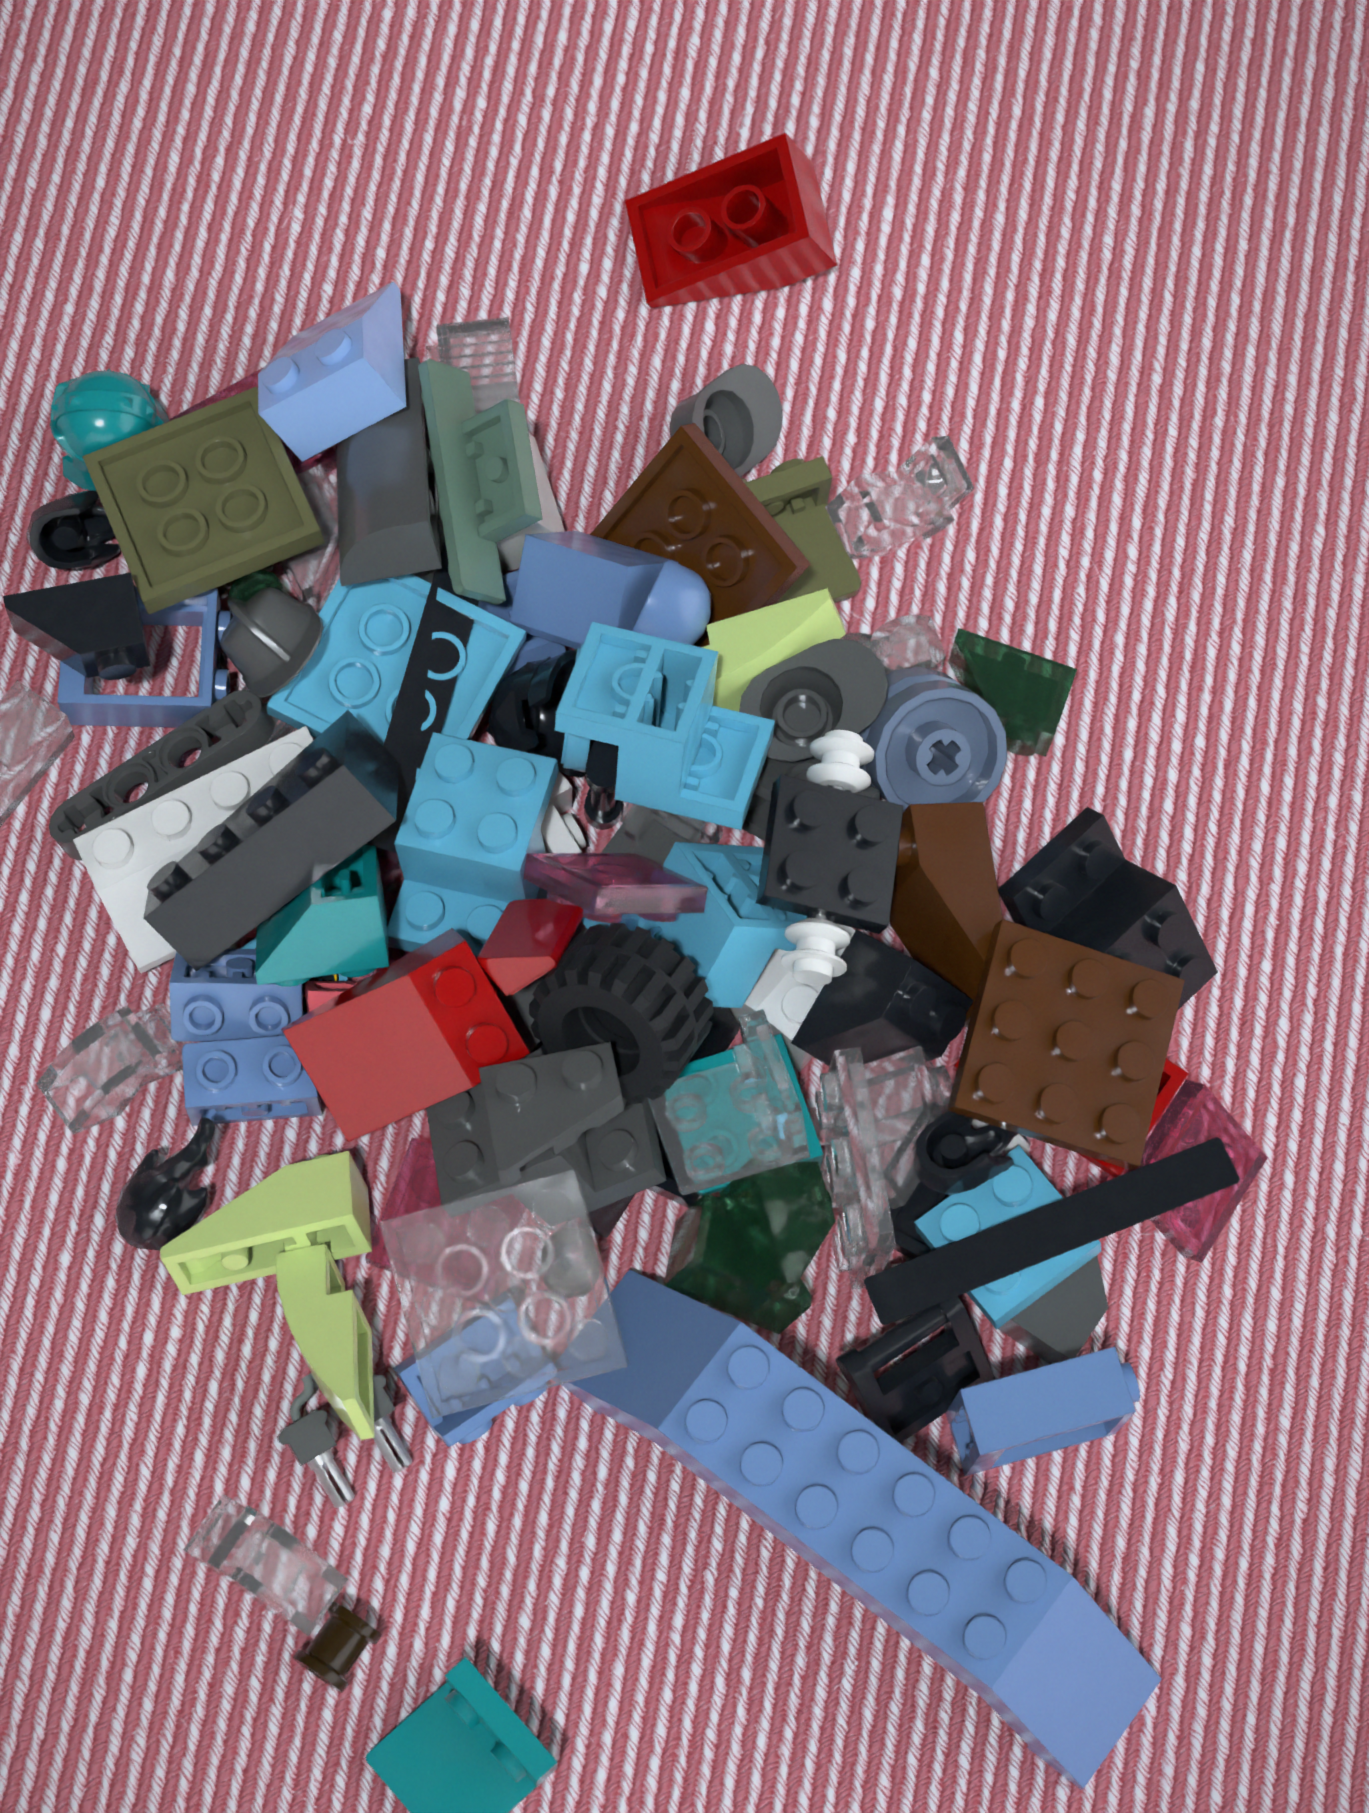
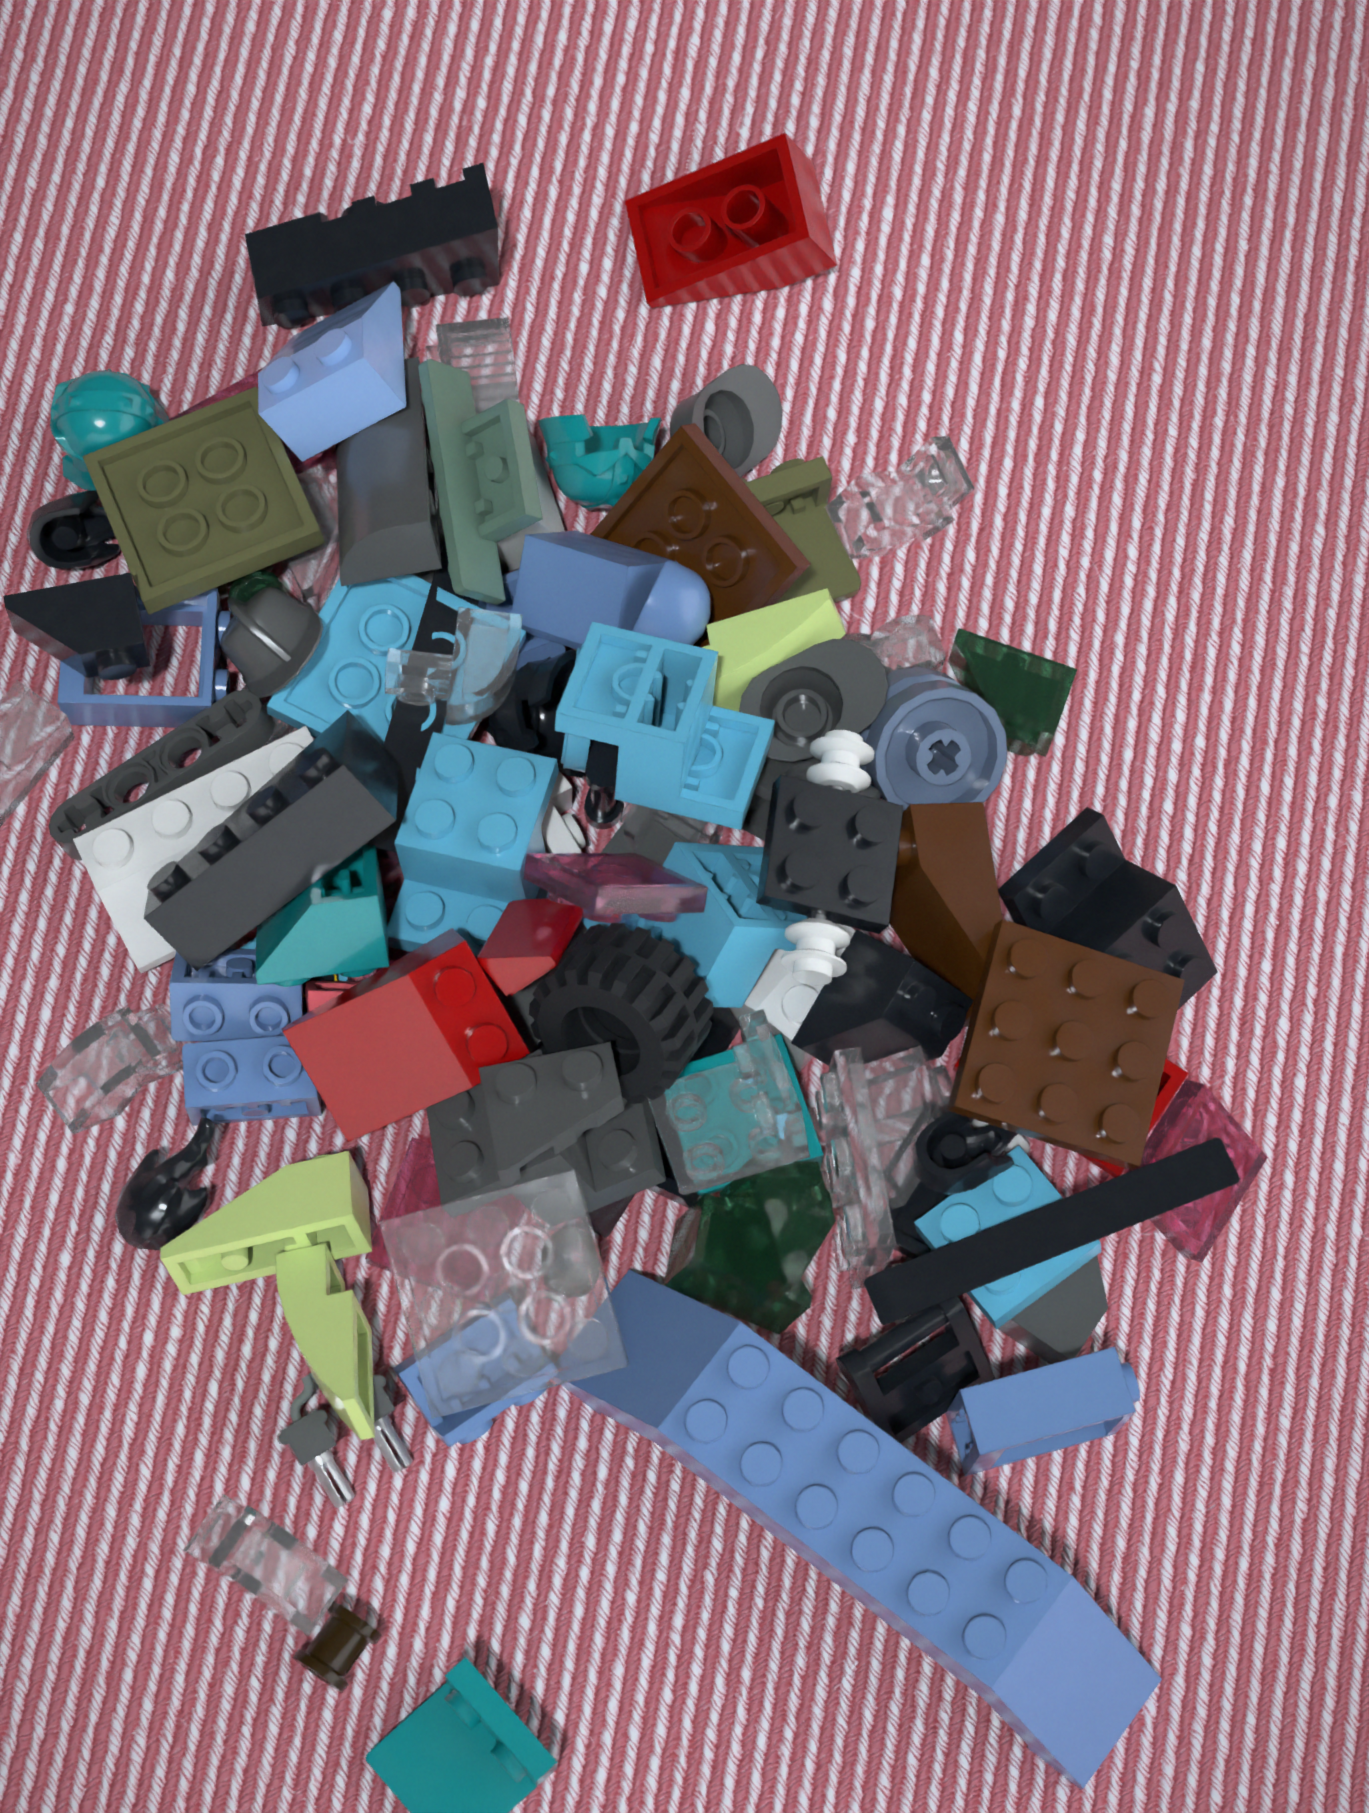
(424, 243): none -> black wedge
(472, 678): none -> clear brick
(597, 461): none -> teal helmet

